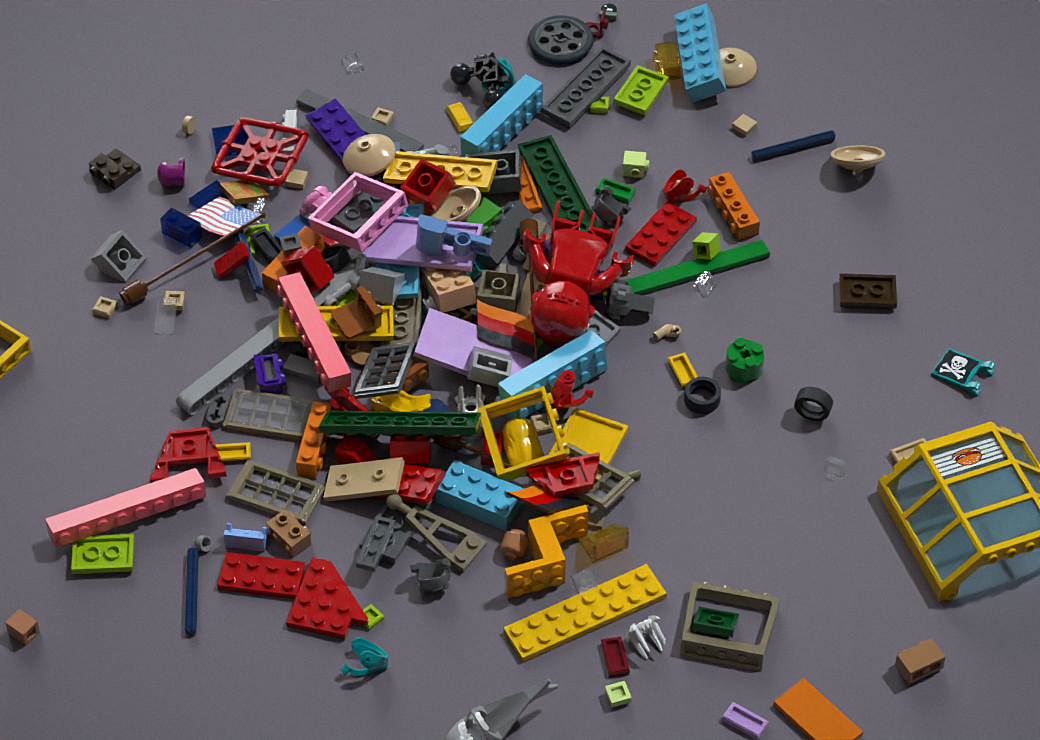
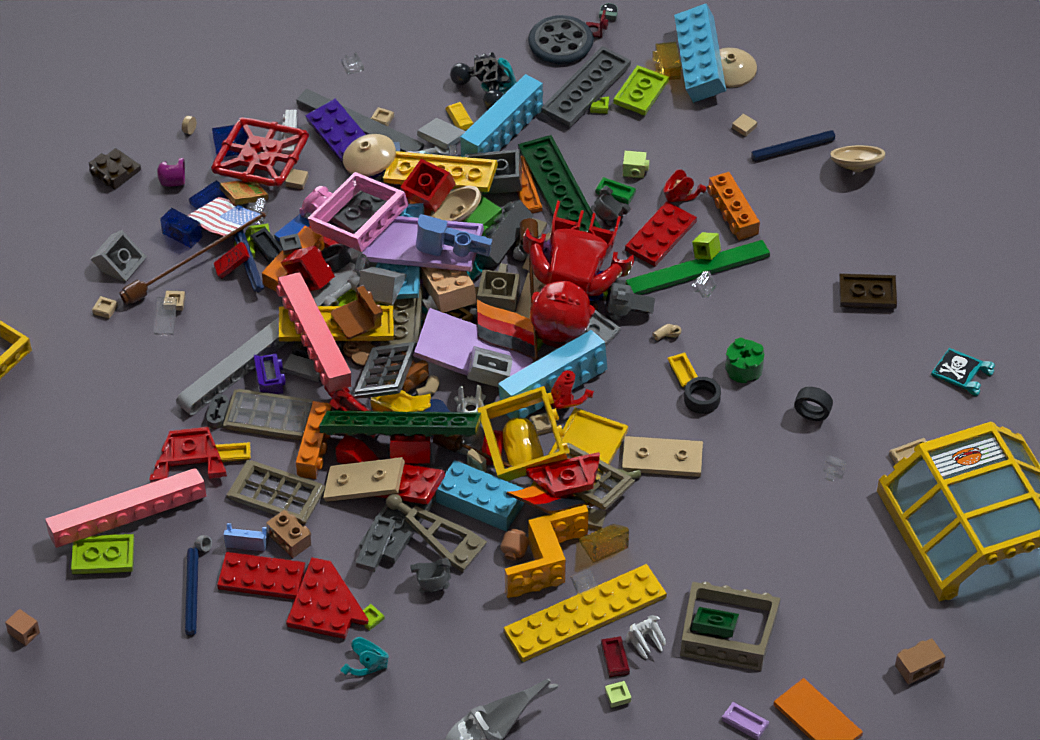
(431, 386): none -> tan arm
(440, 133): none -> light grey tile
(476, 460): none -> tan tile
(662, 456): none -> tan plate

